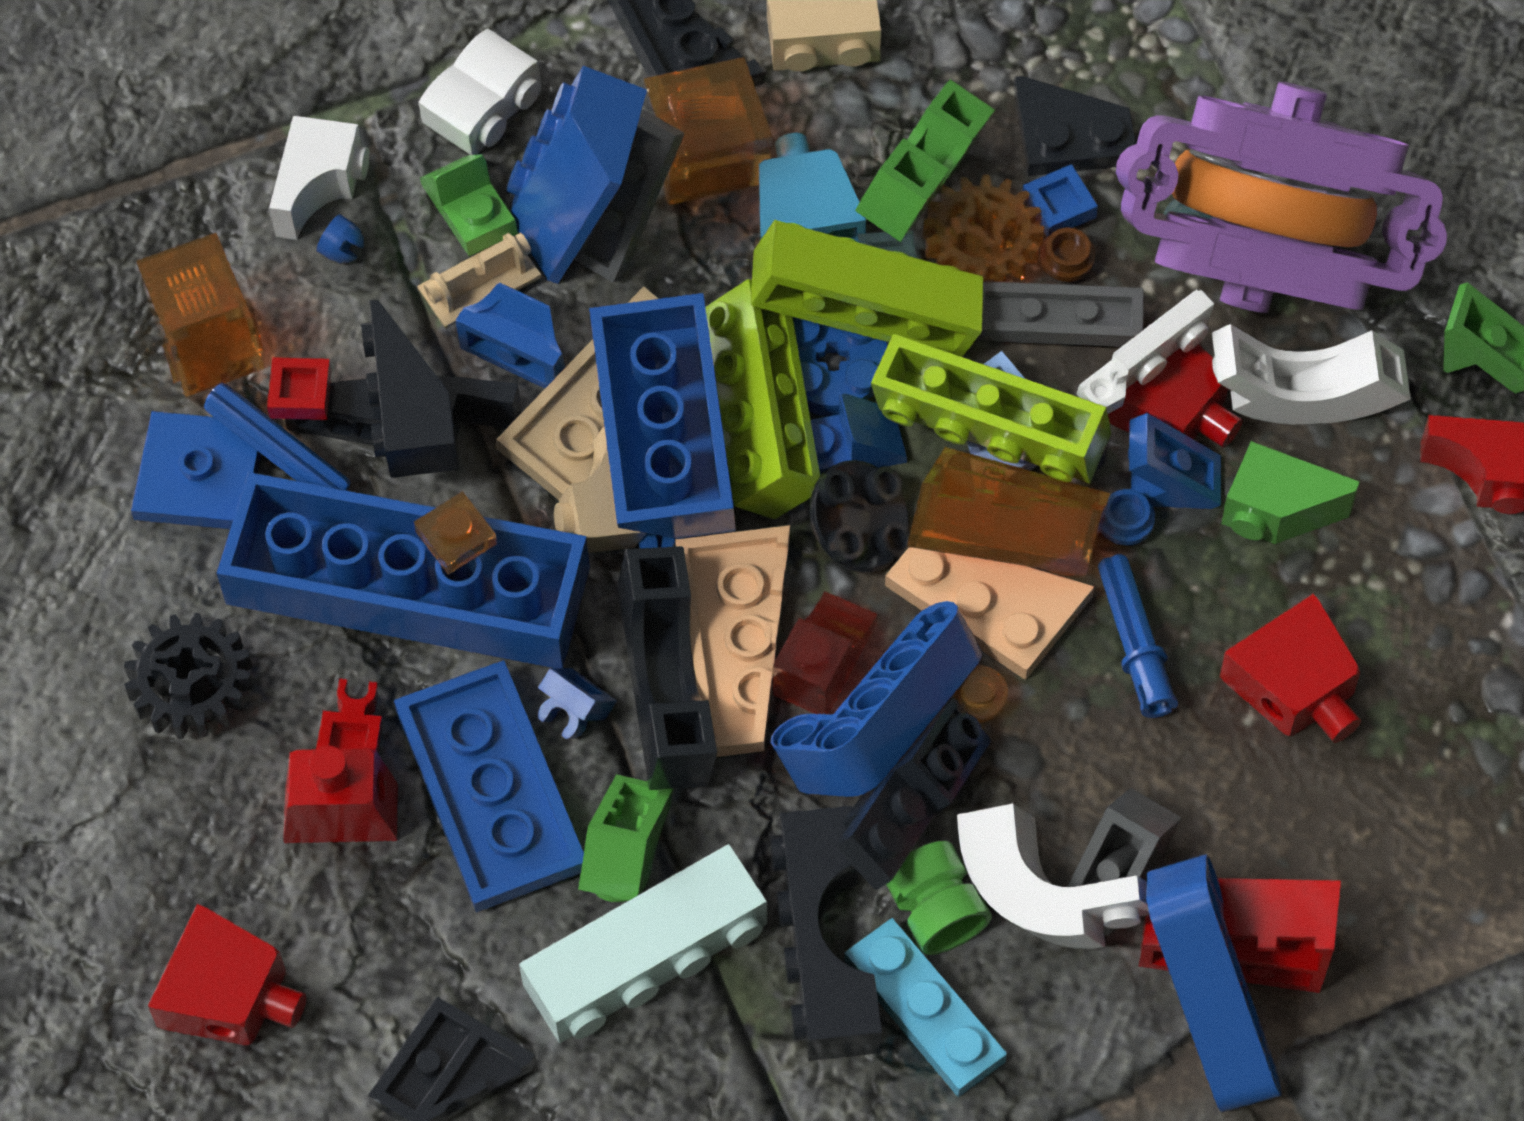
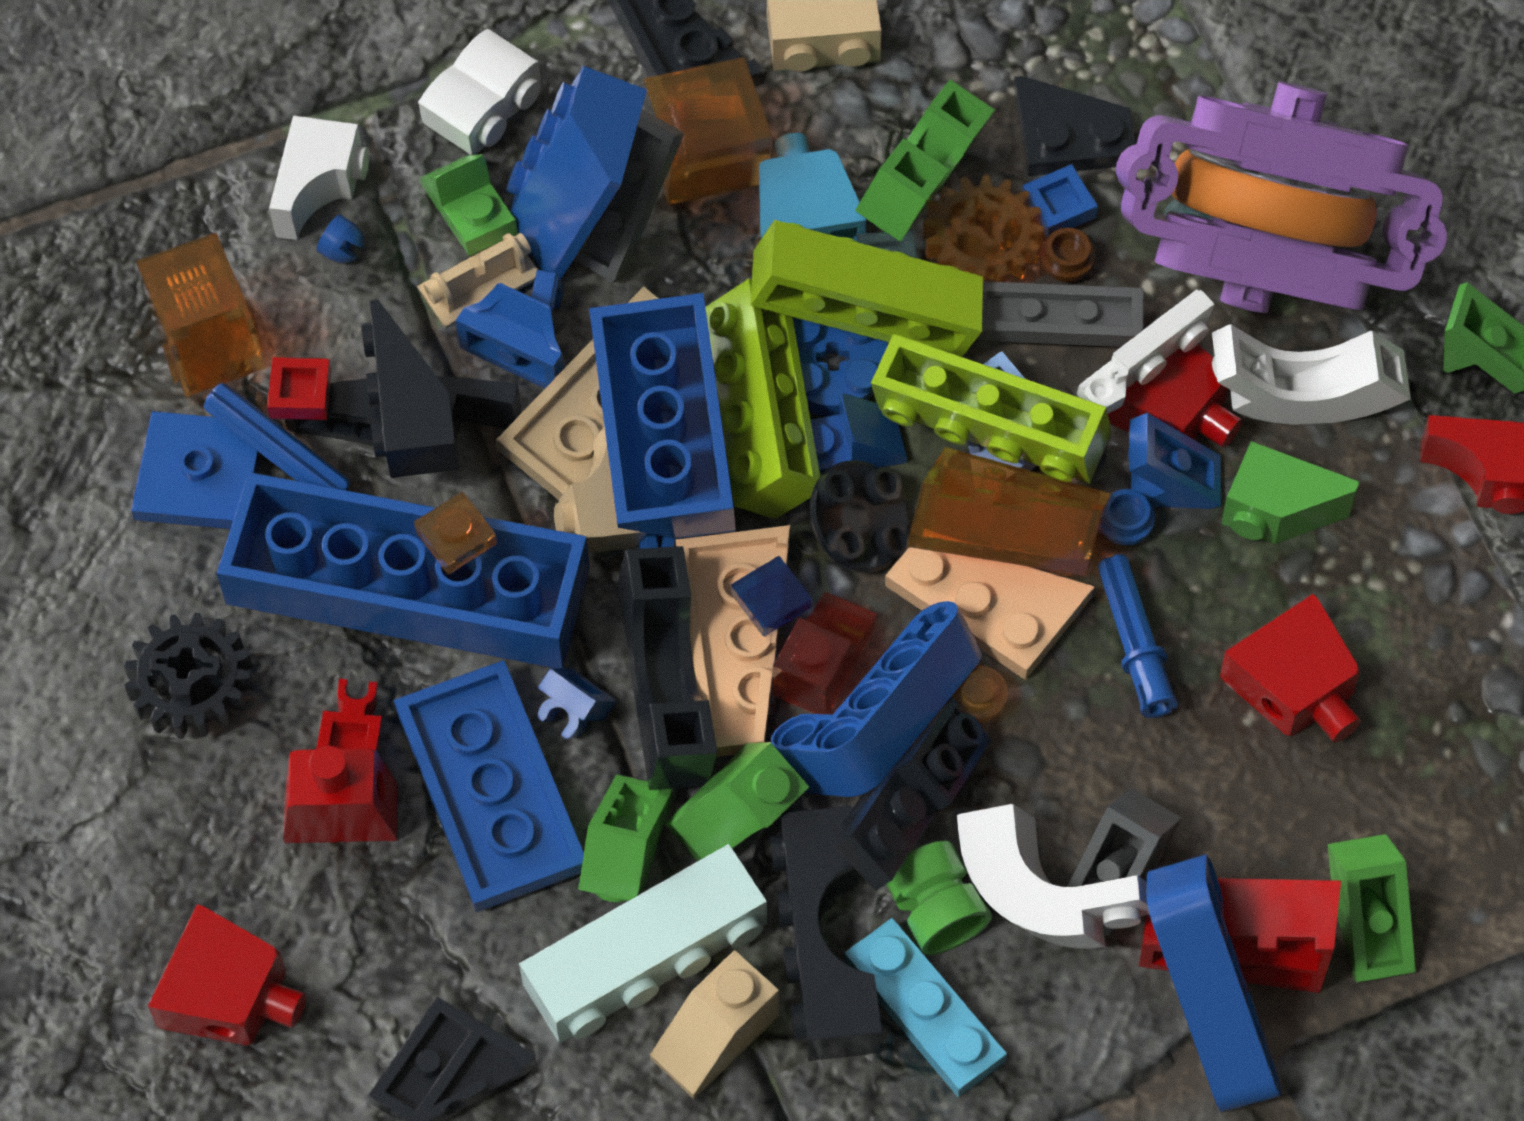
(548, 289): none -> blue tile
(716, 1024): none -> tan slope
(737, 800): none -> bright green arch
(771, 596): none -> clear blue tile
(1373, 907): none -> bright green slope

